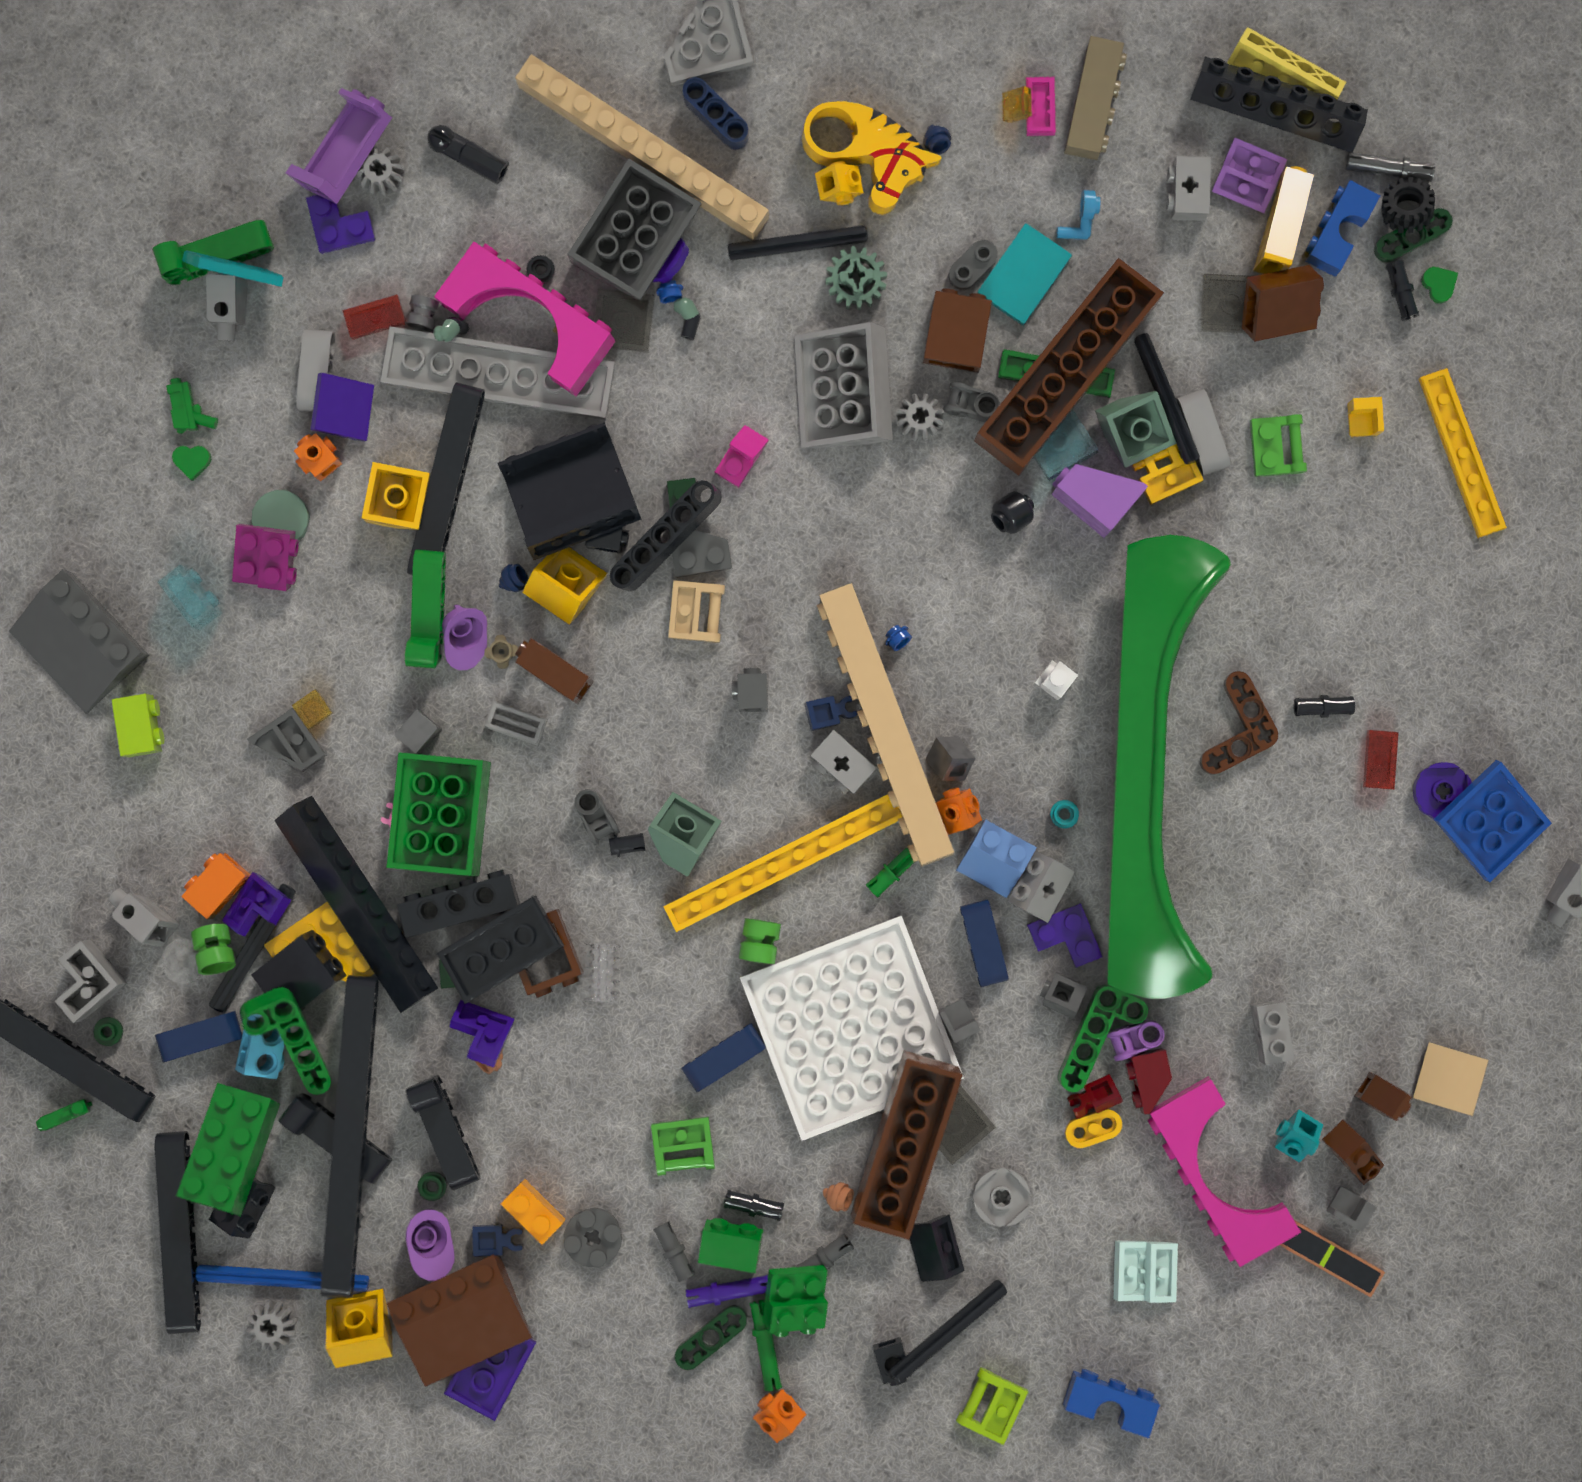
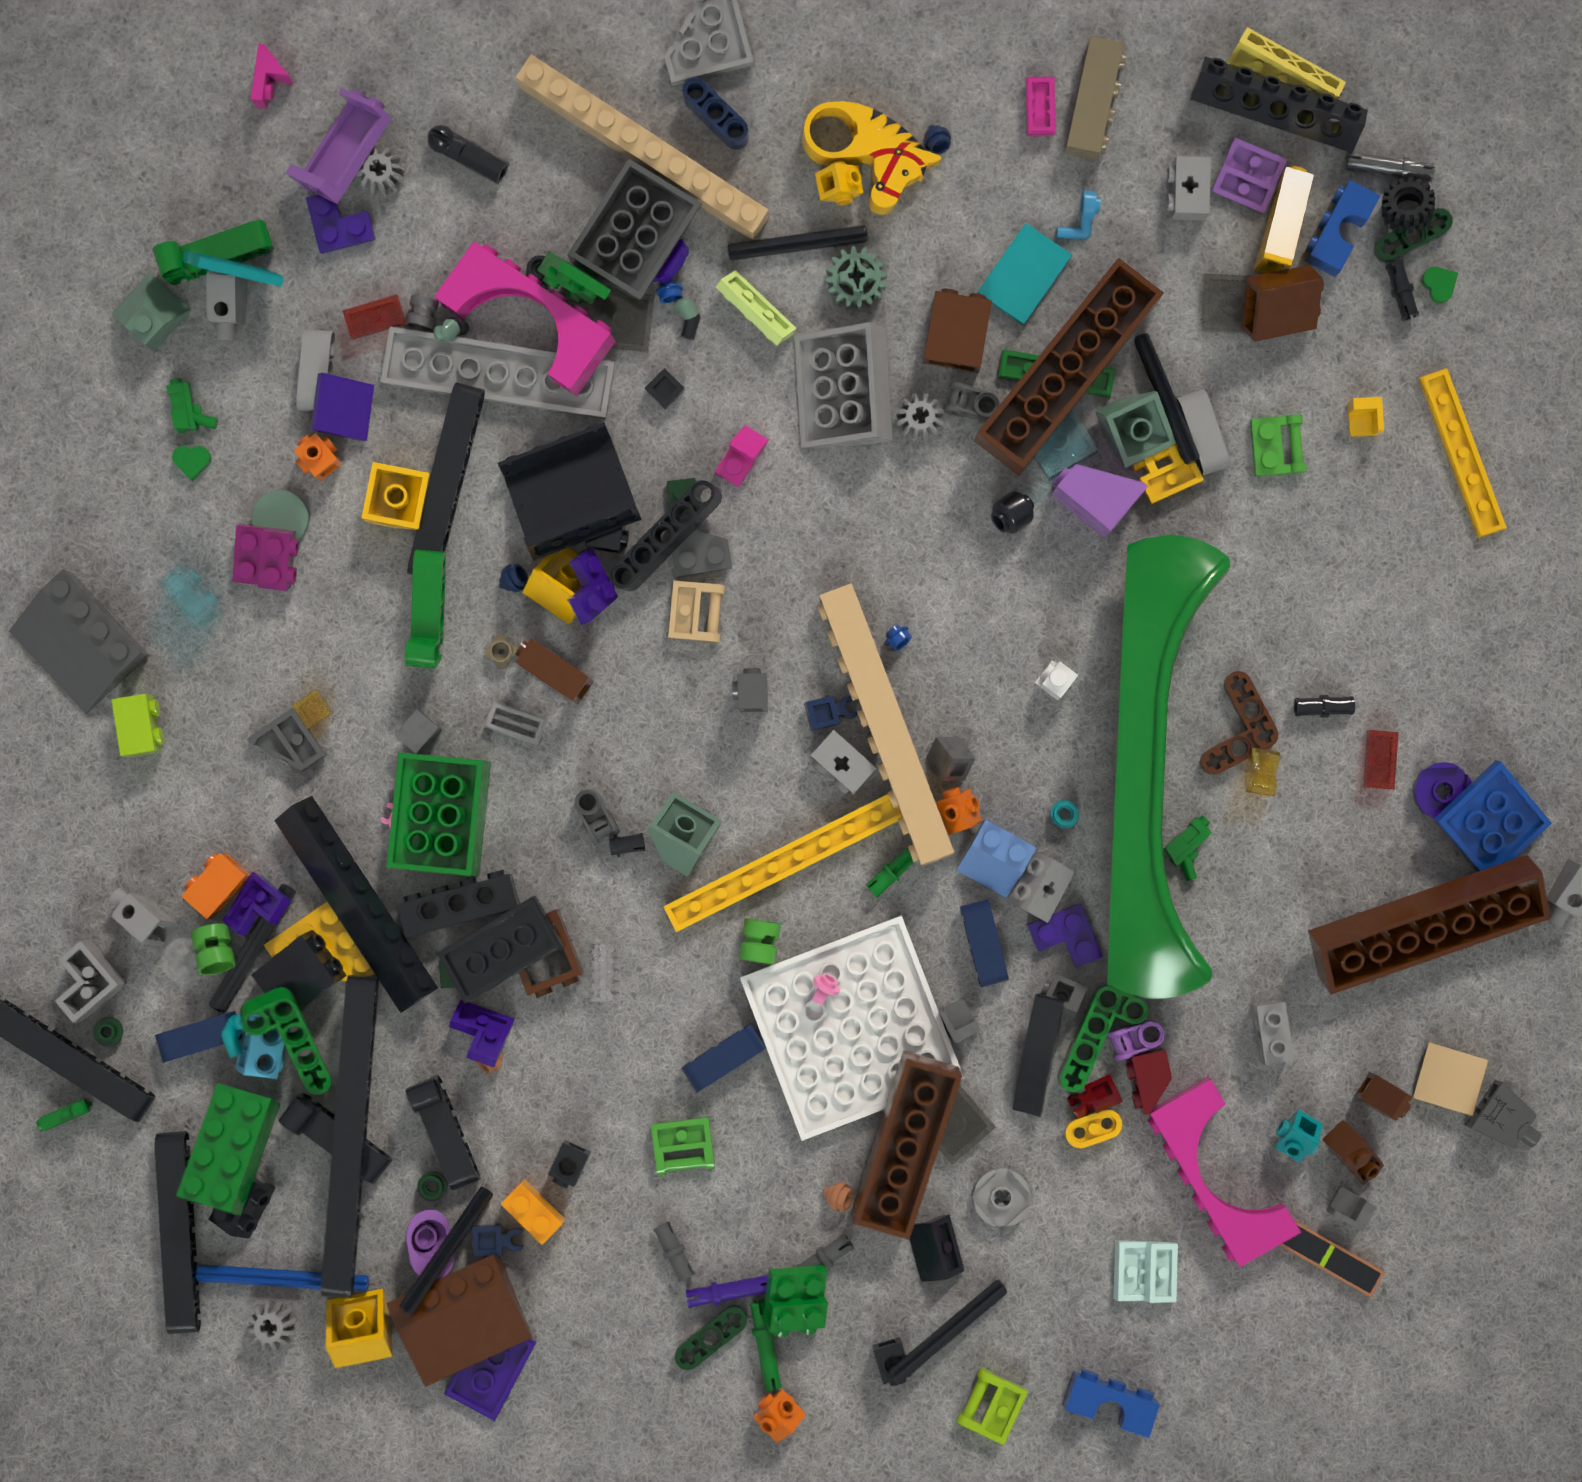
(151, 312): none -> sand green slope
(230, 1035): none -> teal arm
(266, 70): none -> dark pink slope
(445, 1251): none -> black axle
(464, 637): medium lavender piece -> none
(575, 1153): none -> black brick
(579, 284): none -> green plate
(588, 1221): dark grey plate -> none
(596, 589): none -> dark purple plate
(664, 389): none -> black plate
(730, 1245): green brick -> none
(753, 1205): black pin -> none
(756, 308): none -> yellowish green plate
(825, 985): none -> bright pink plate
(973, 265): dark grey plate -> none
(1016, 104): clear yellow plate -> none
(1038, 1054): none -> black slope
(1182, 846): none -> green piece
(1261, 772): none -> clear yellow panel
(1429, 924): none -> reddish brown brick
(1504, 1117): none -> dark grey torso

